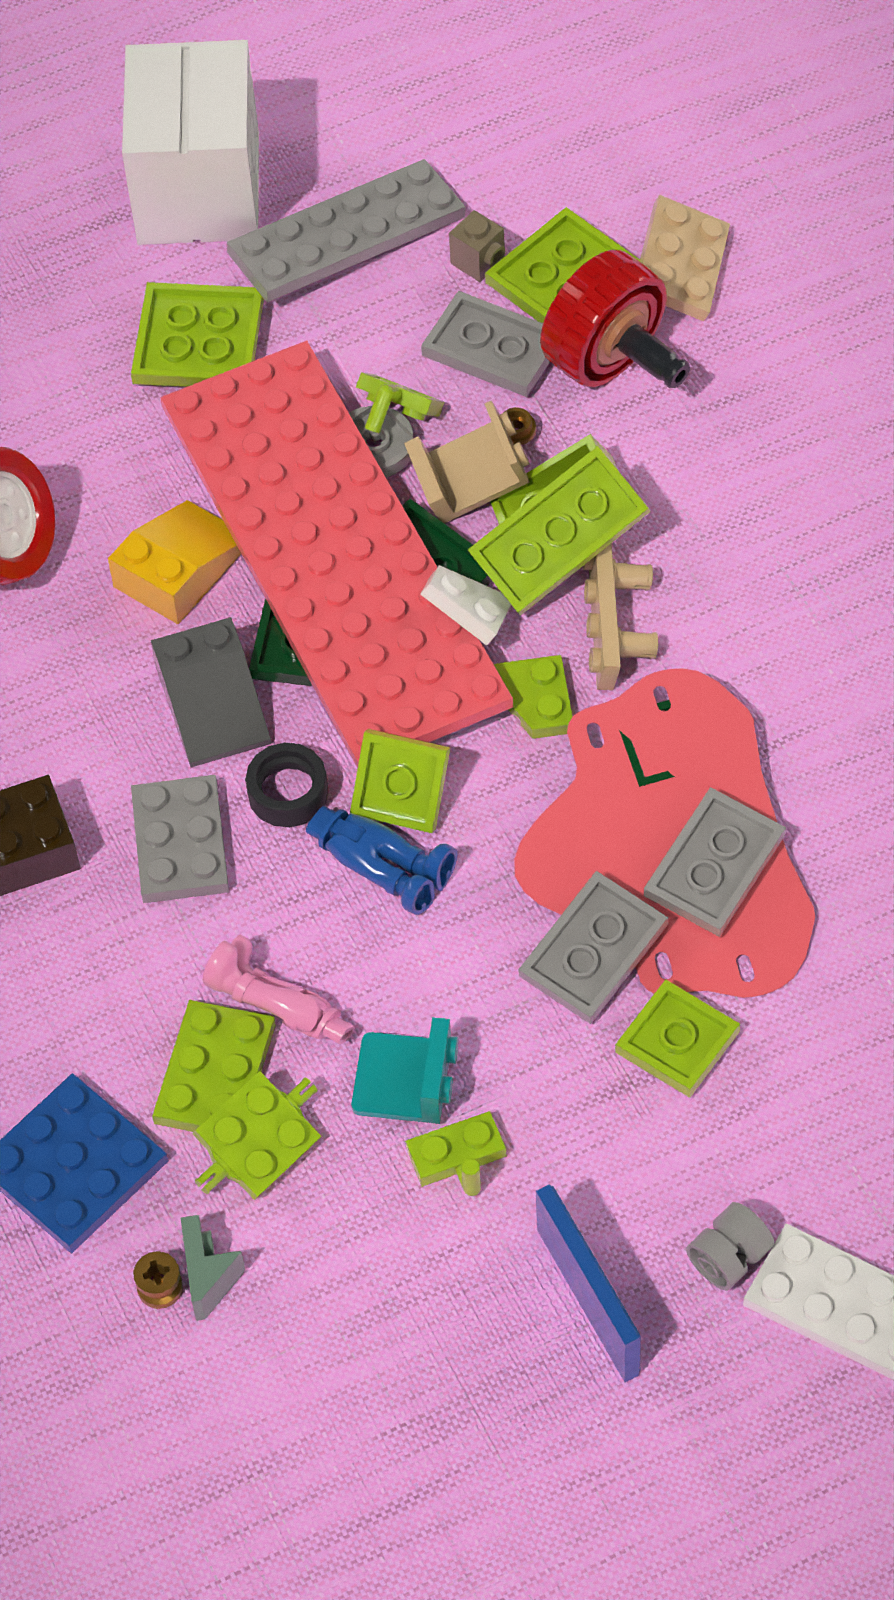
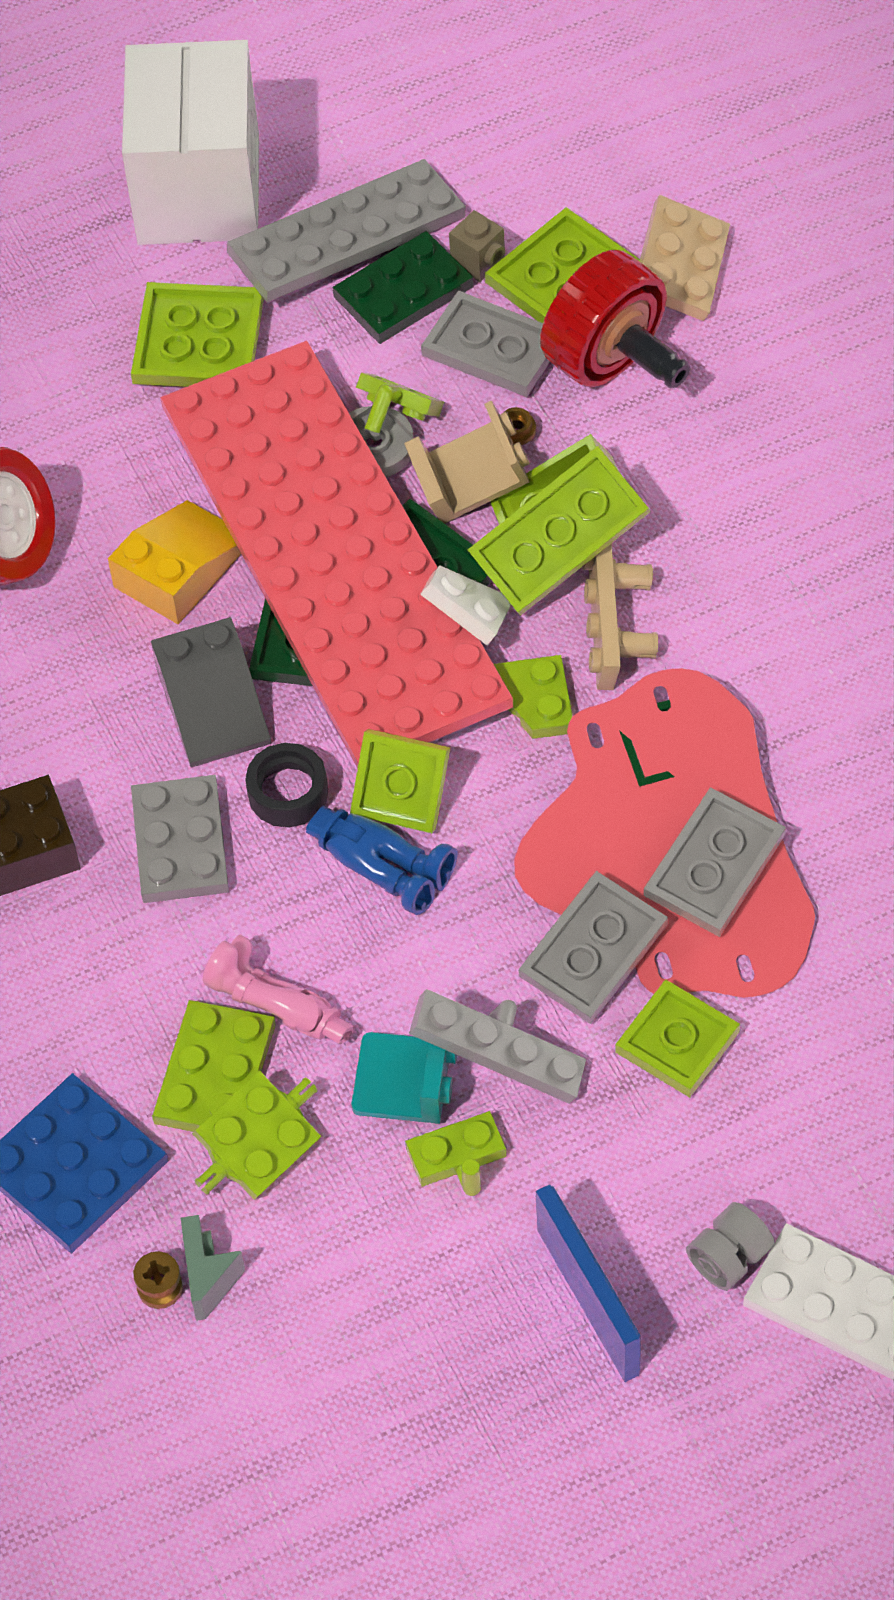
(402, 287): none -> dark green plate
(497, 1044): none -> light grey plate

